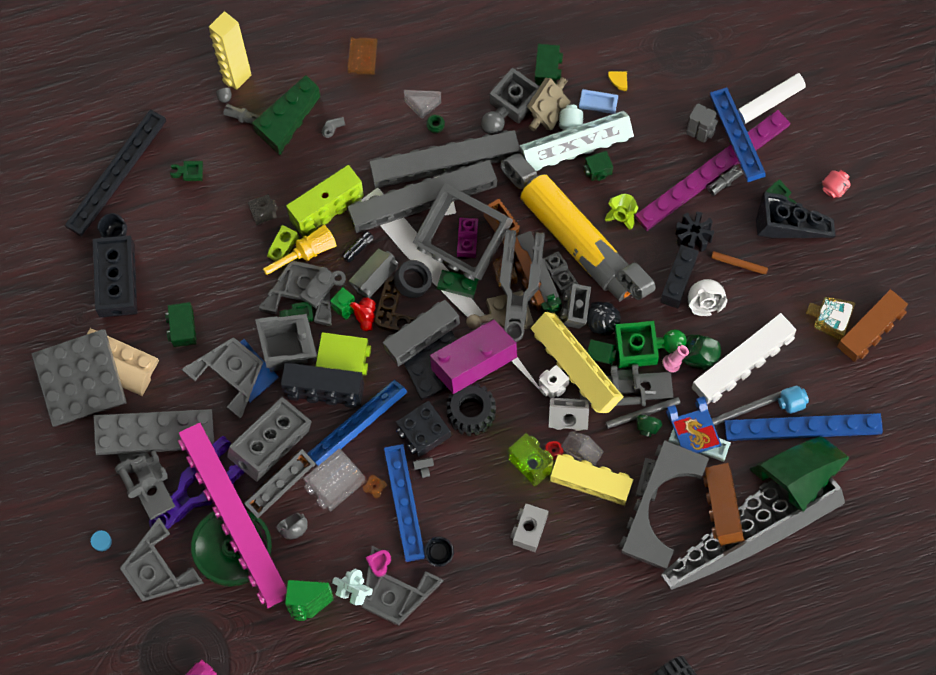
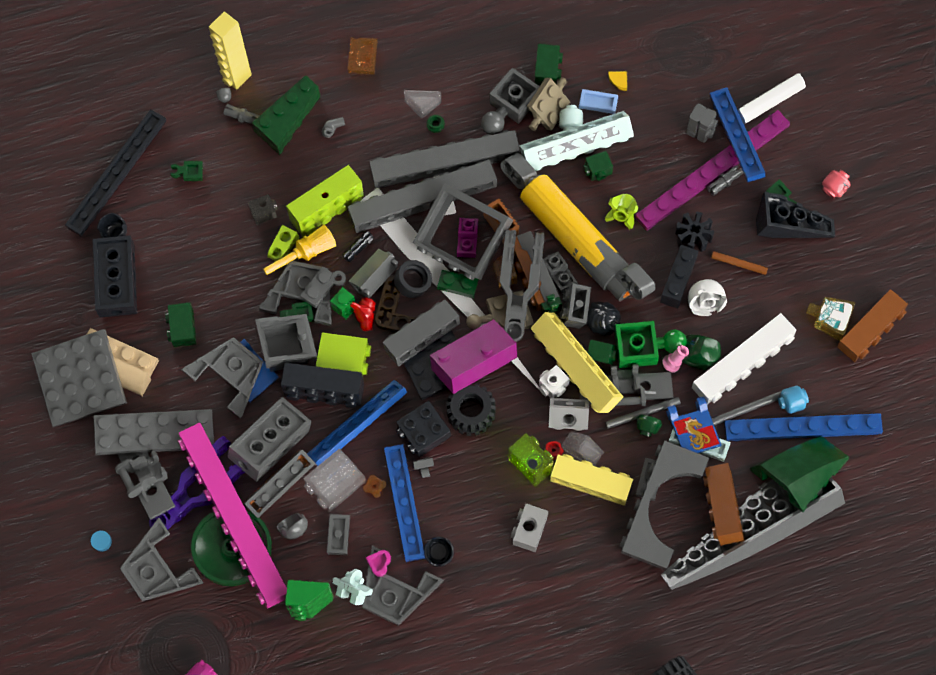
(338, 534): none -> dark grey plate

